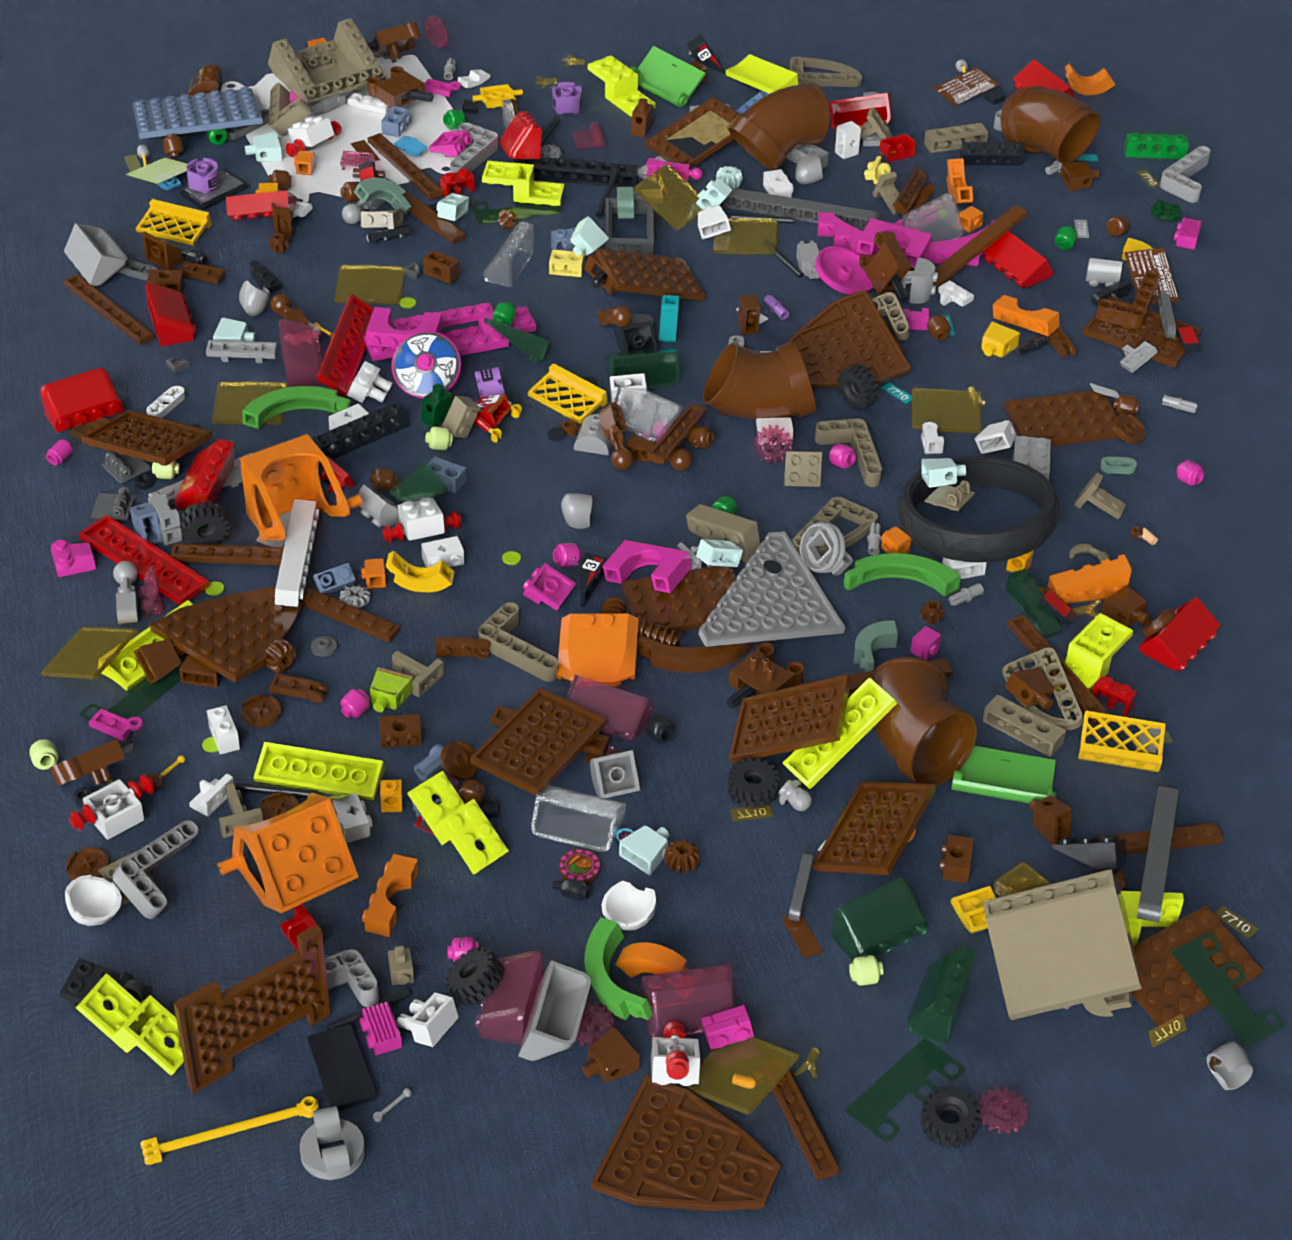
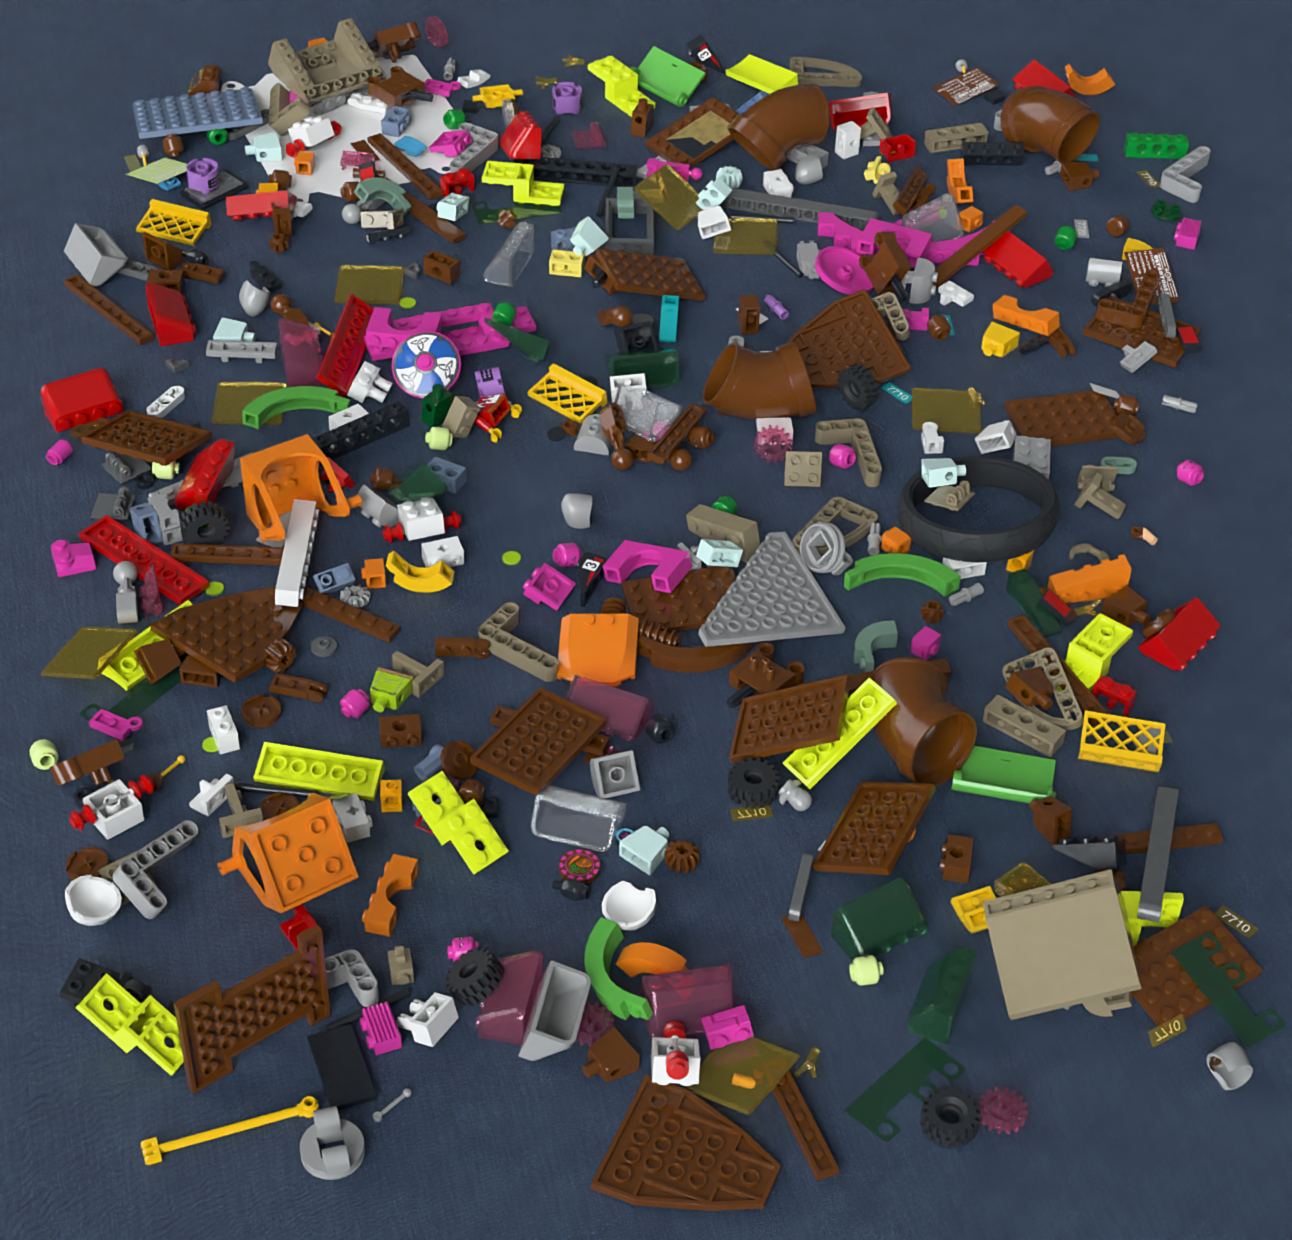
(772, 566): black piece -> none
(1087, 473): none -> dark tan hinge

